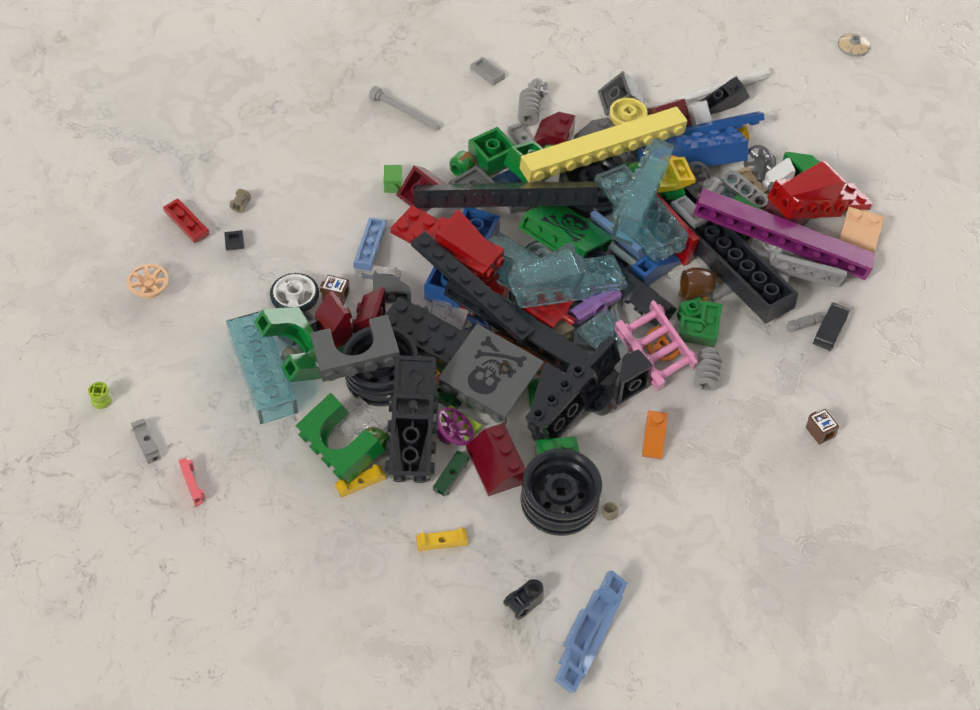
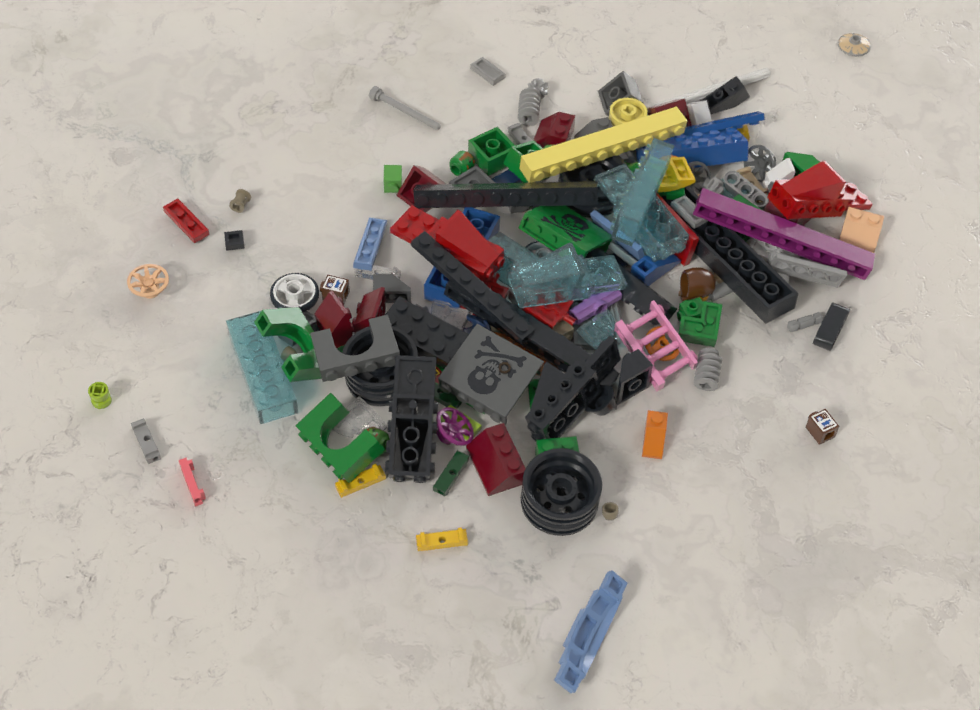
(521, 601): black piece -> none

